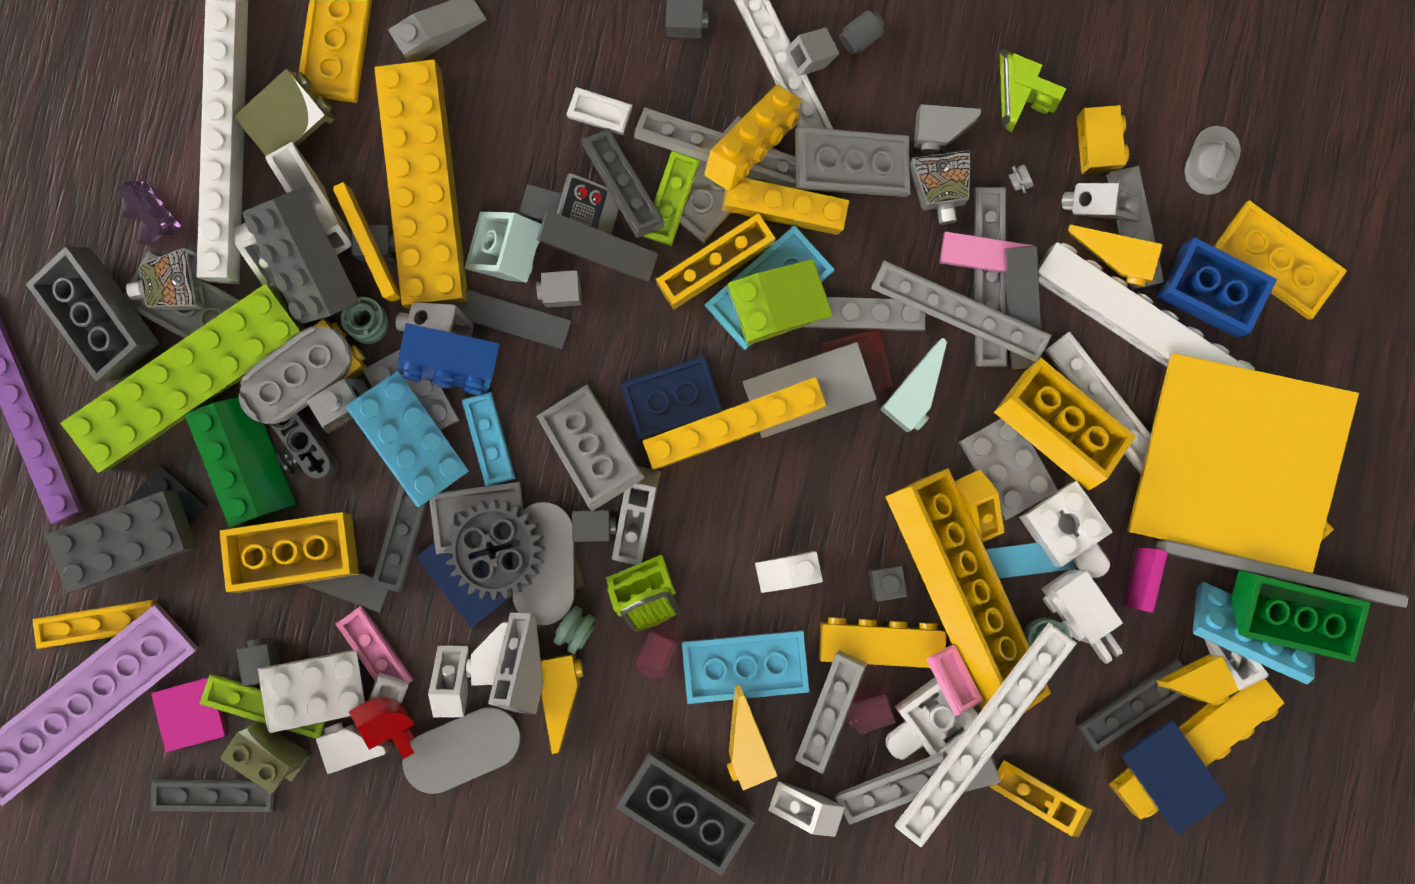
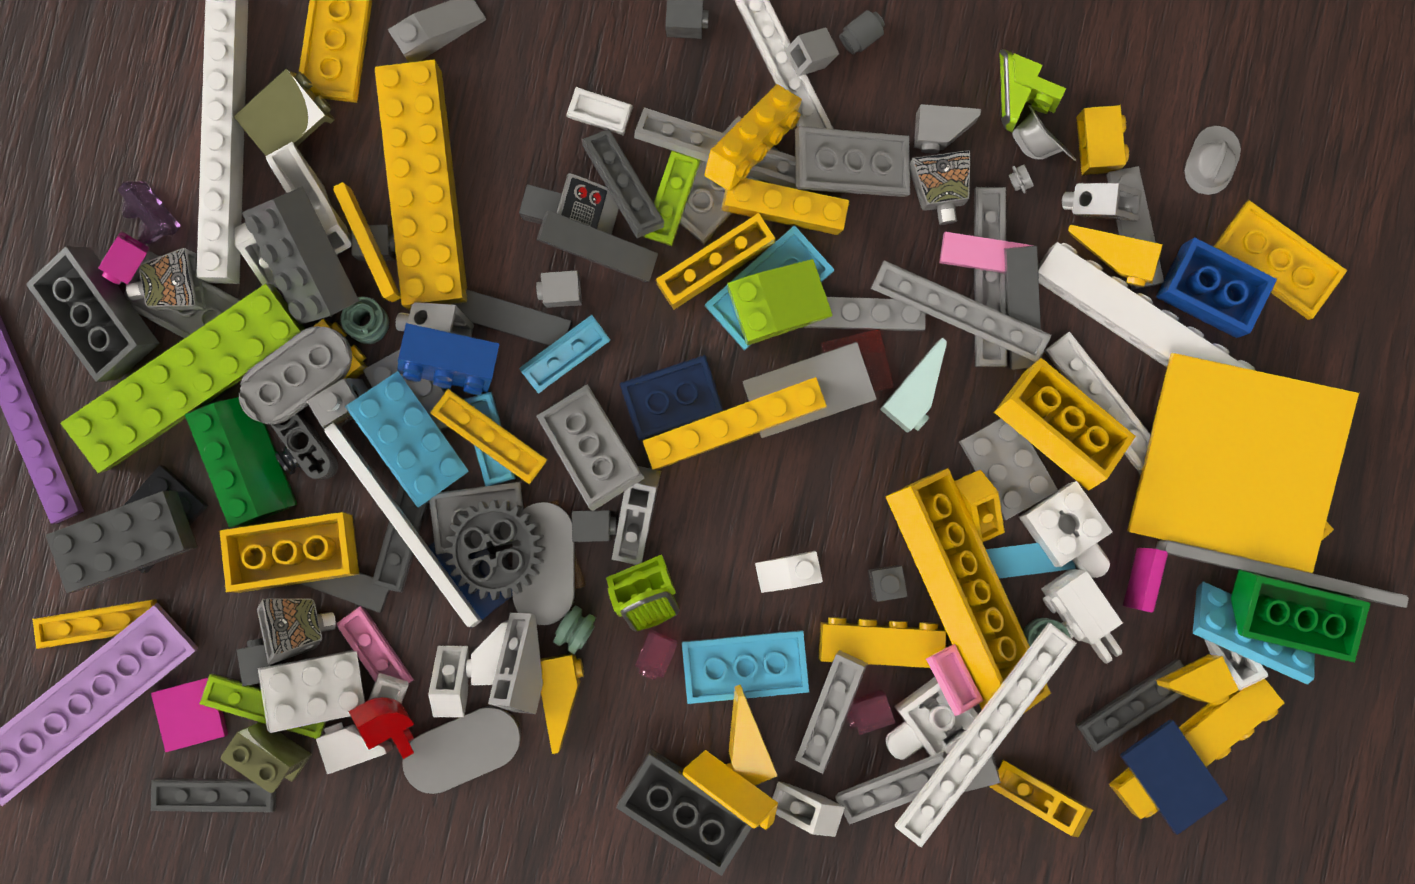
(123, 259): none -> dark pink brick
(291, 627): none -> torso
(403, 525): none -> white tile
(488, 436): none -> yellow tile
(503, 246): light aqua slope -> none
(564, 354): none -> medium azure tile
(731, 790): none -> yellow panel
(1036, 139): none -> light grey piece

